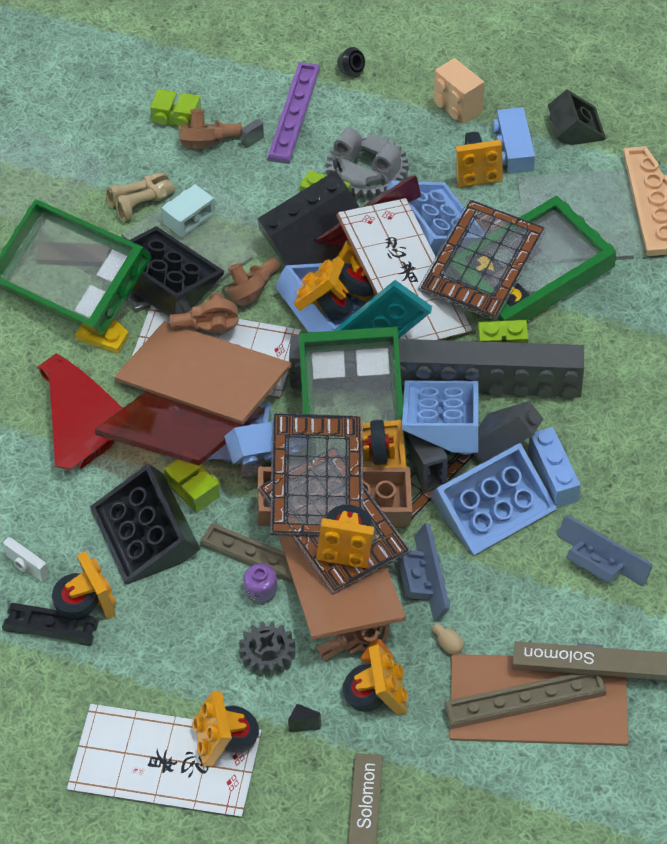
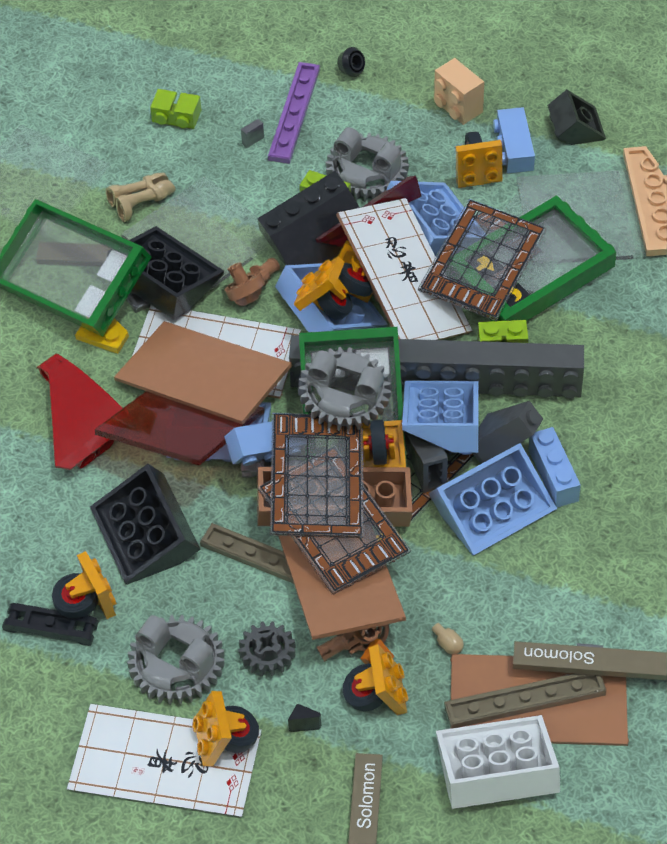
(25, 560): white plate -> none
(188, 210): light aqua brick -> none
(192, 484): lime piece -> none
(199, 662): none -> light grey piece
(202, 135): nougat pin -> none
(209, 316): nougat pin -> none
(260, 582): medium lavender head -> none
(336, 405): none -> light grey piece
(345, 536): light orange plate -> none
(390, 308): teal plate -> none
(423, 573): sand blue bracket -> none
(498, 761): none -> white slope
(601, 554): sand blue bracket -> none

